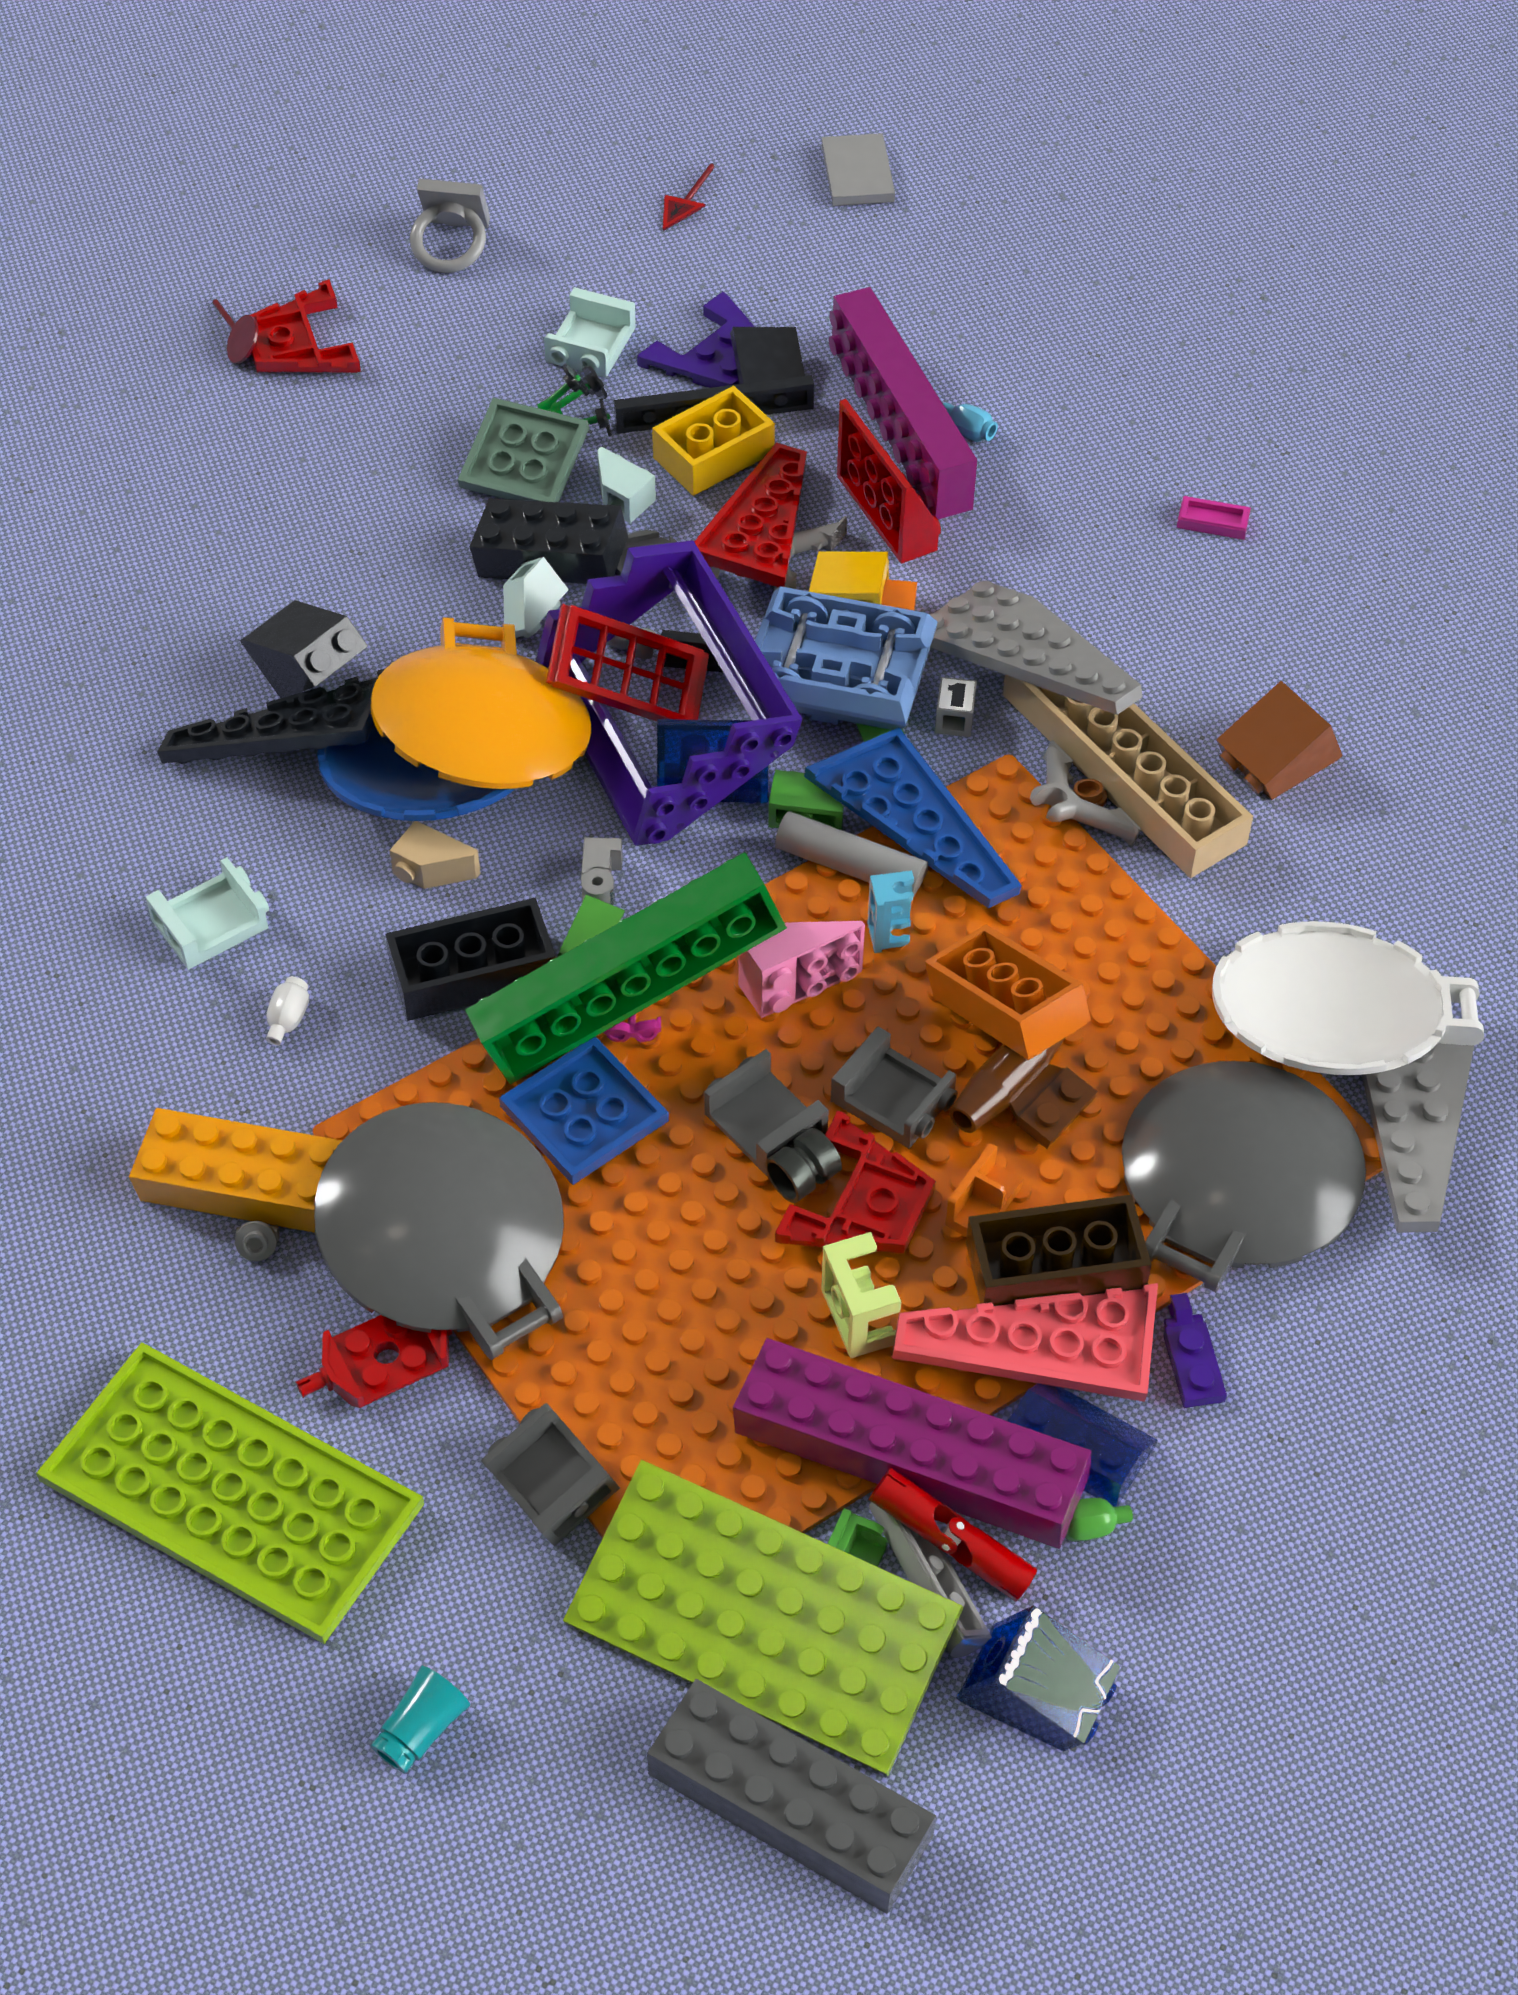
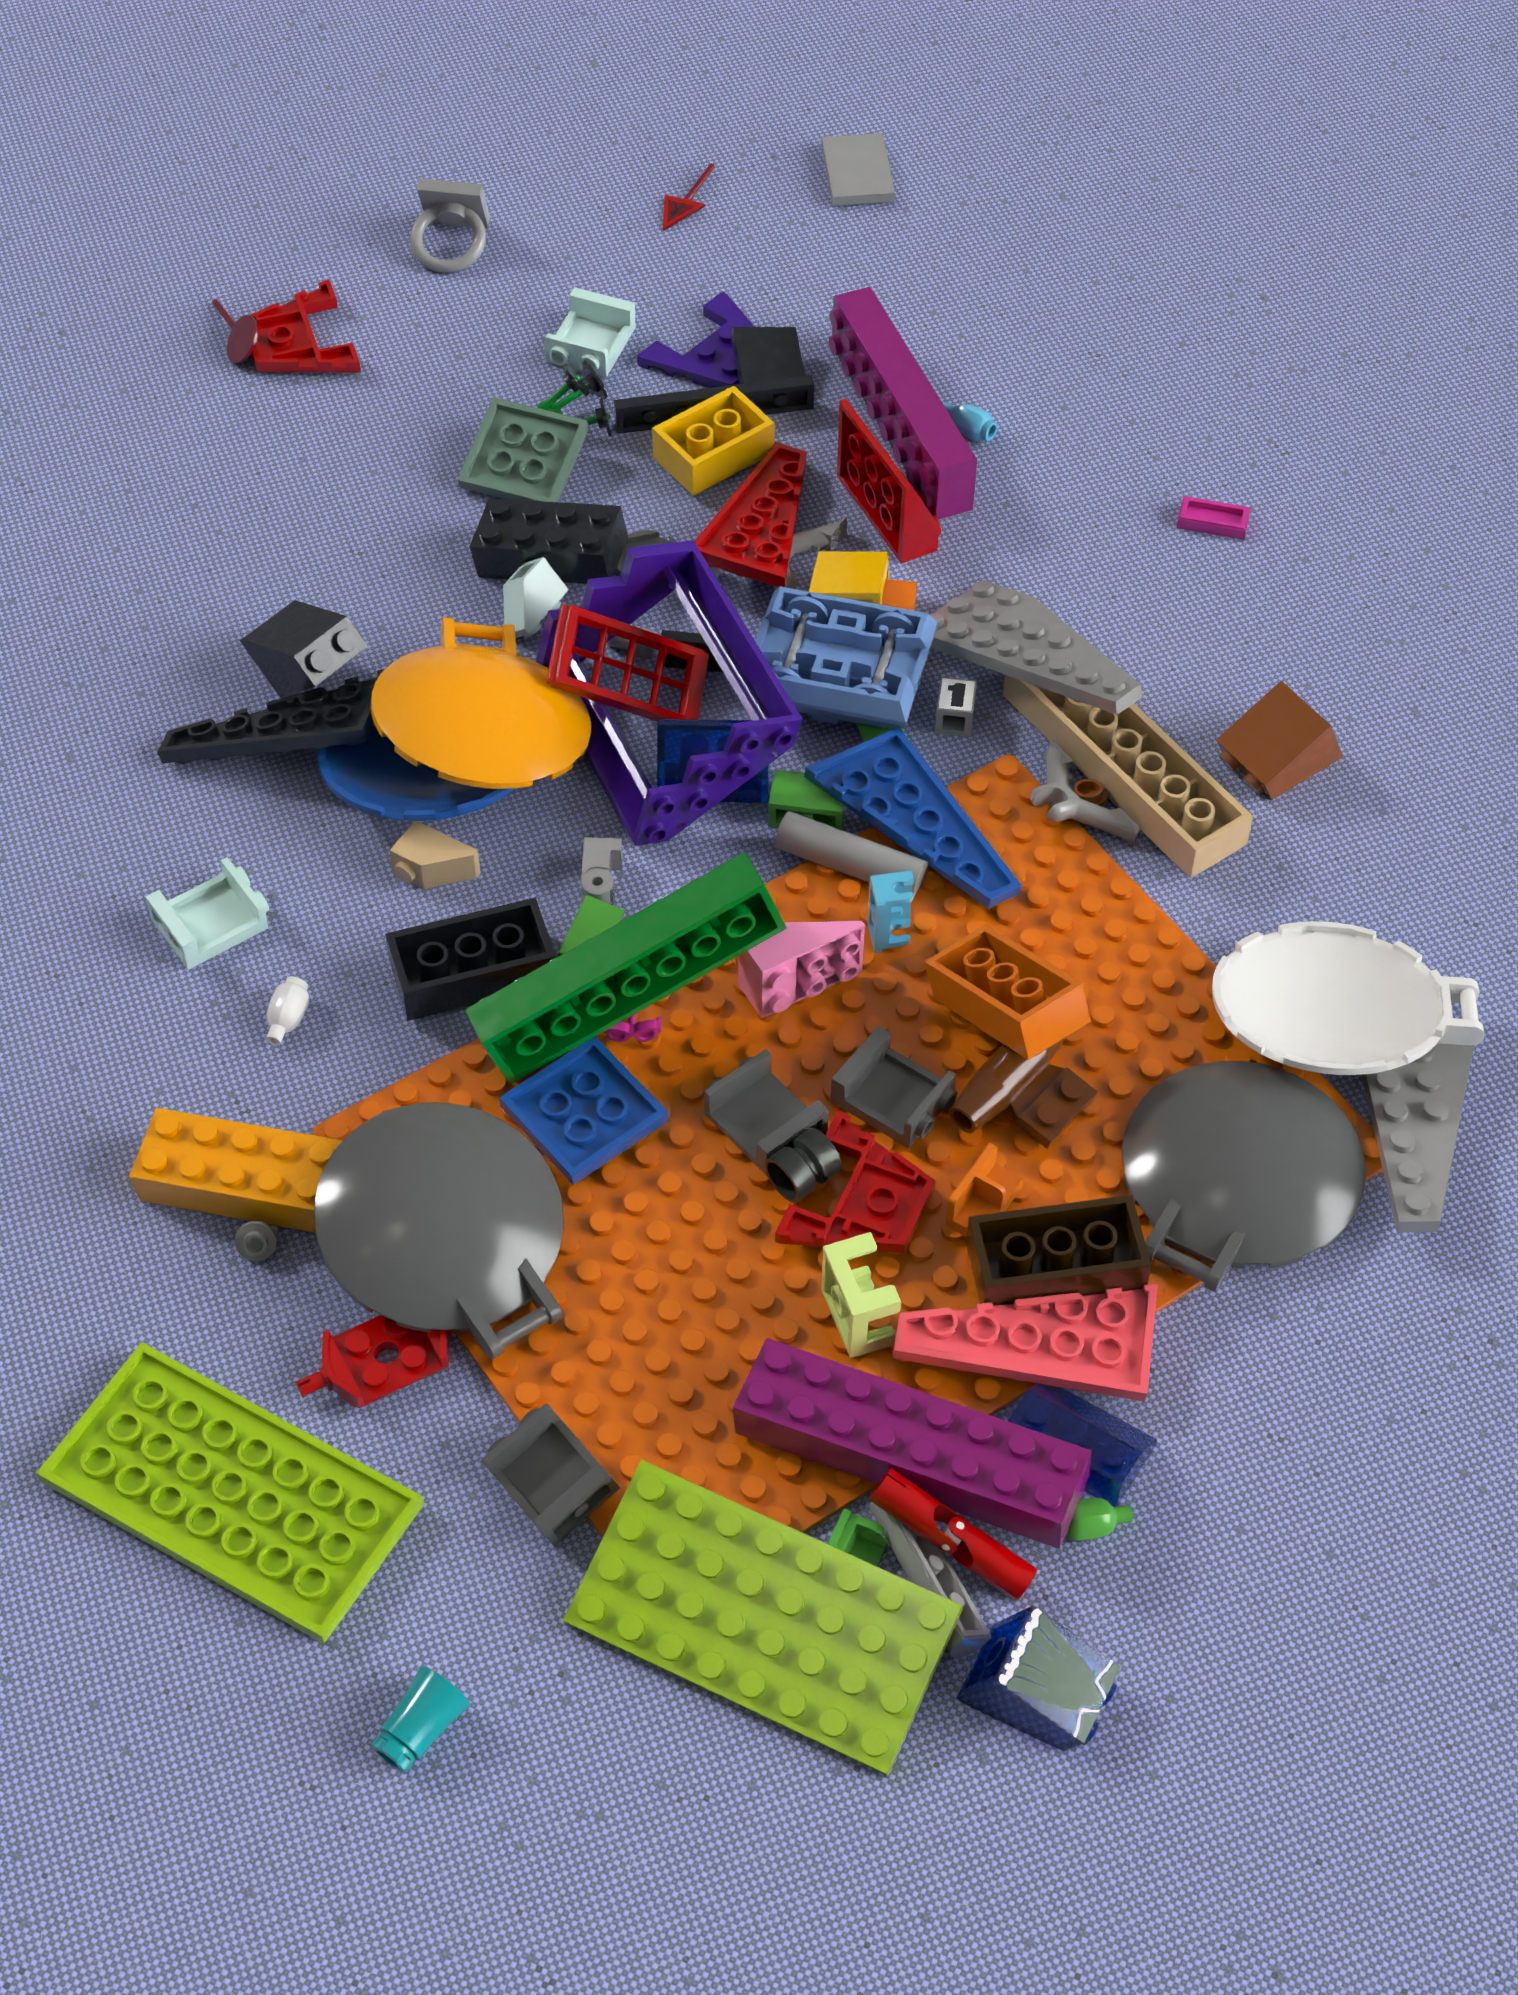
(625, 484): light aqua slope -> none
(791, 1795): dark grey brick -> none
(1192, 1355): dark purple hinge -> none

